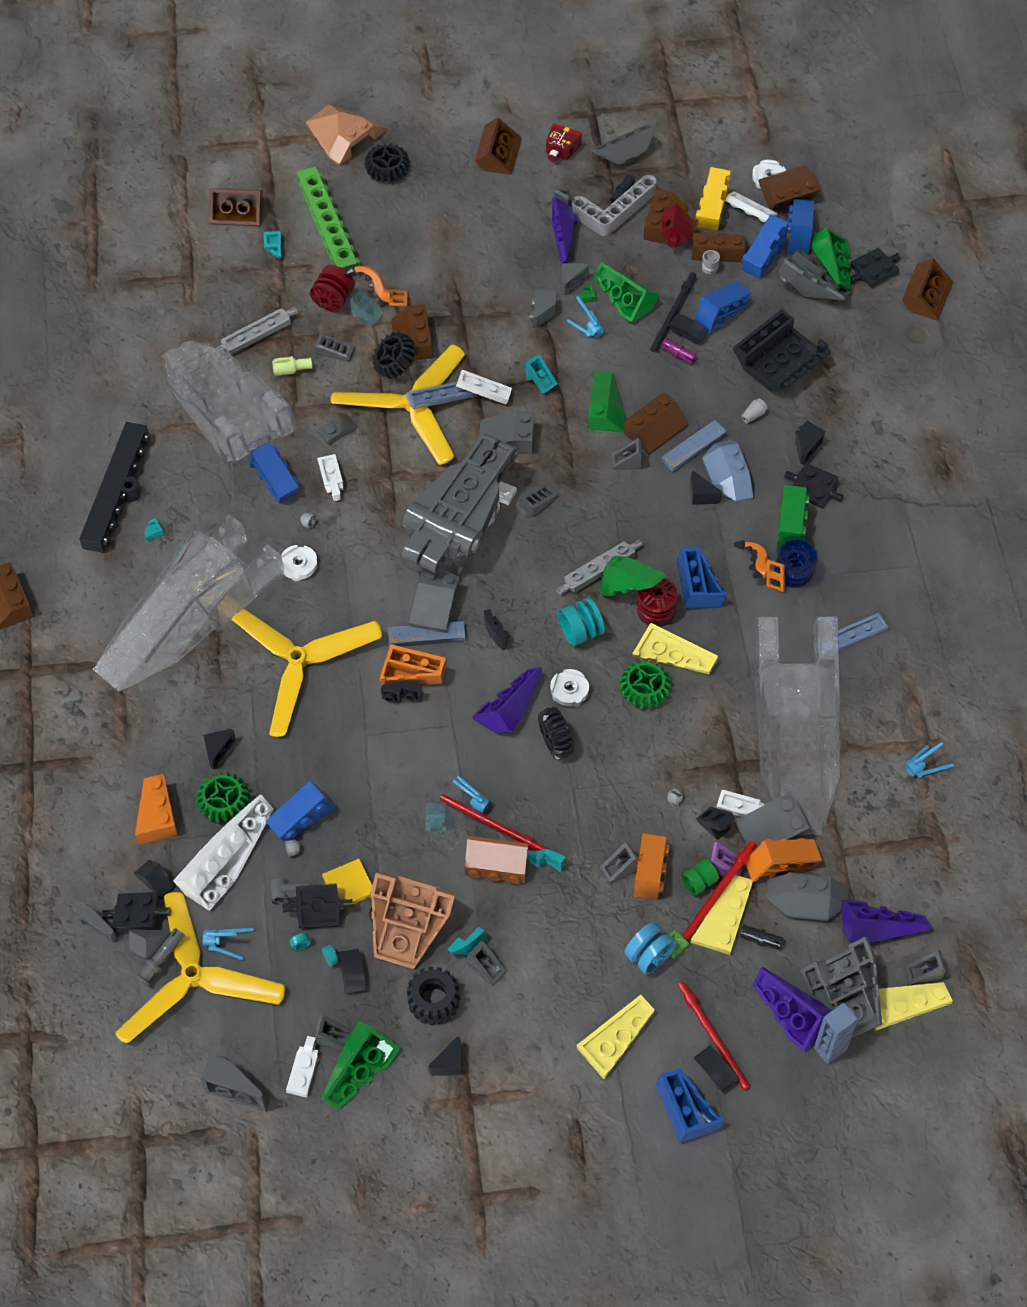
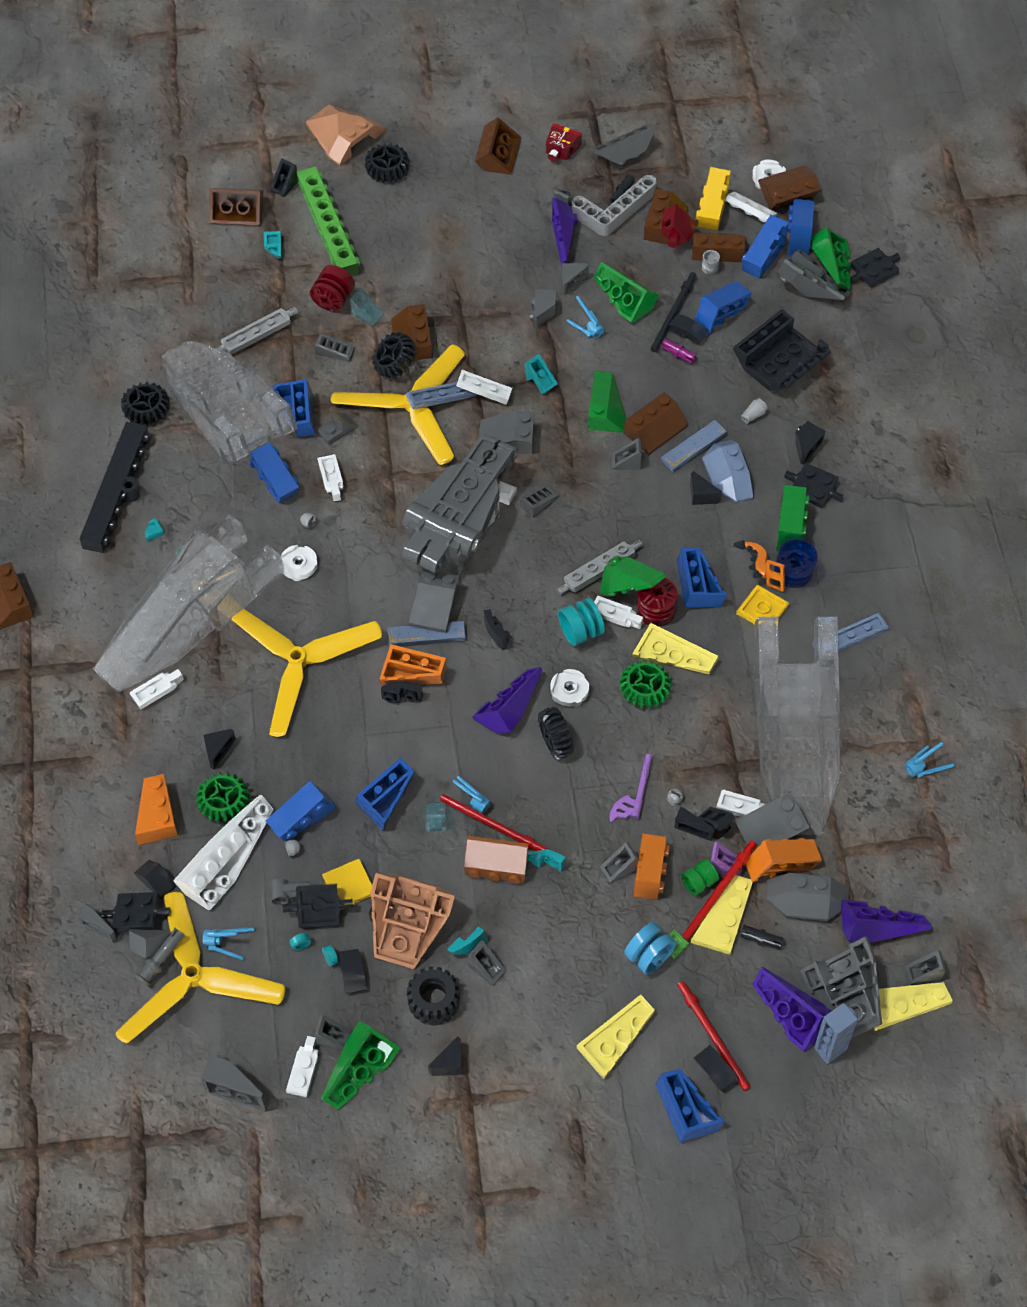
(145, 403): none -> black gear
(156, 688): none -> white hinge
(284, 178): none -> black slope
(289, 365): yellowish green arm -> none
(300, 398): none -> blue wedge
(385, 792): none -> blue wedge
(386, 296): orange piece -> none
(588, 294): green tile -> none
(618, 613): none -> white hinge
(637, 803): none -> medium lavender piece
(692, 824): none -> black slope
(762, 604): none -> yellow tile
(927, 289): reddish brown slope -> none

